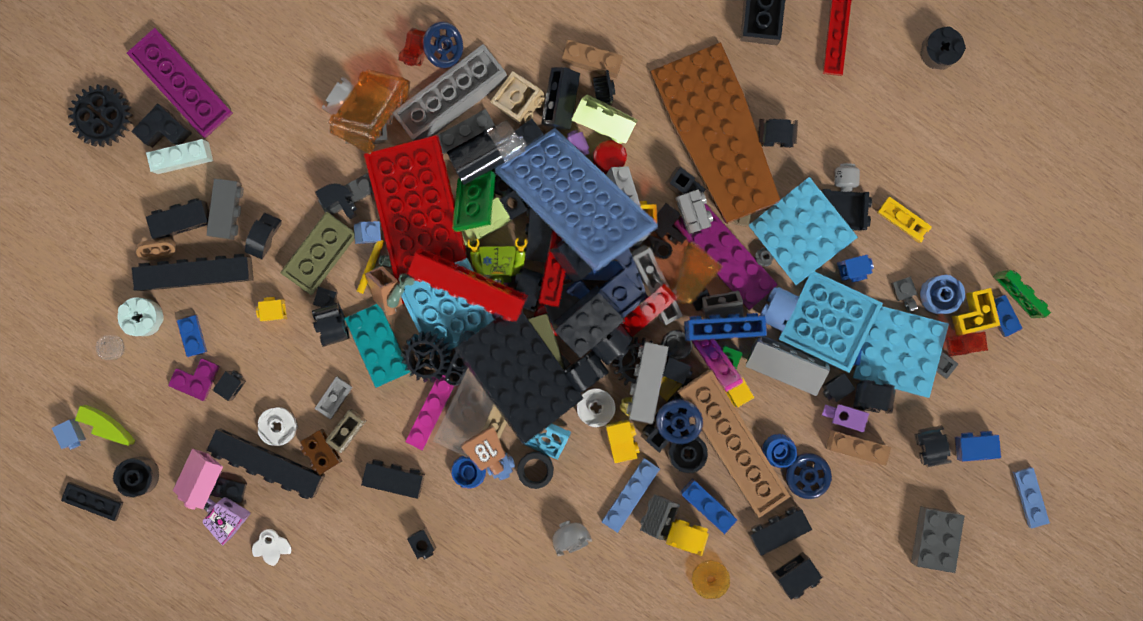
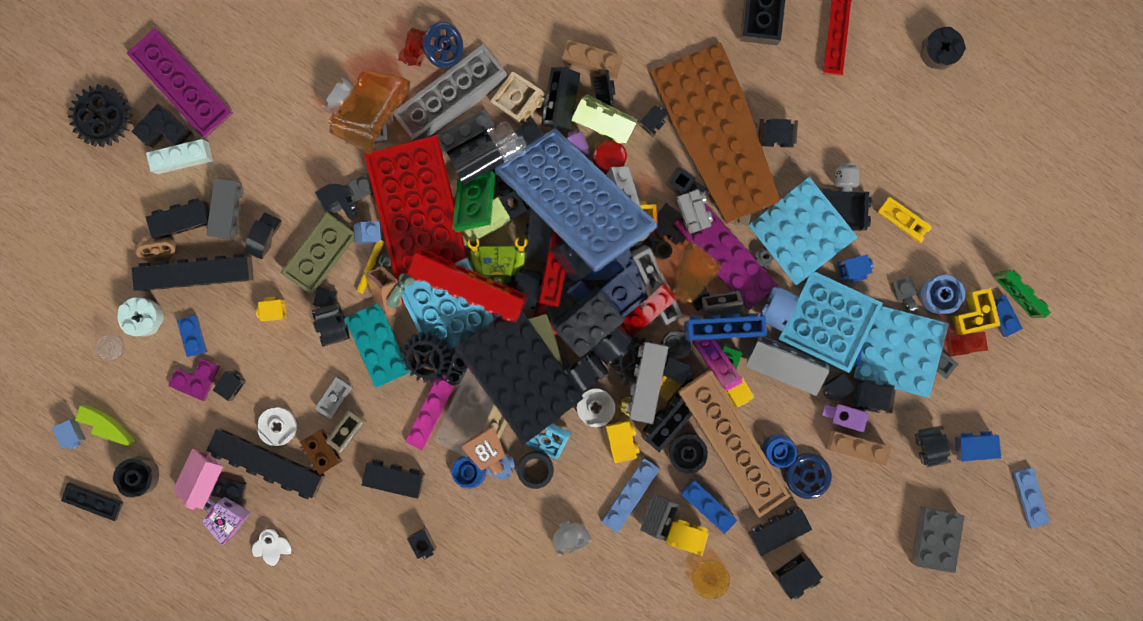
(654, 120): none -> black brick
(675, 436): dark blue plate -> none

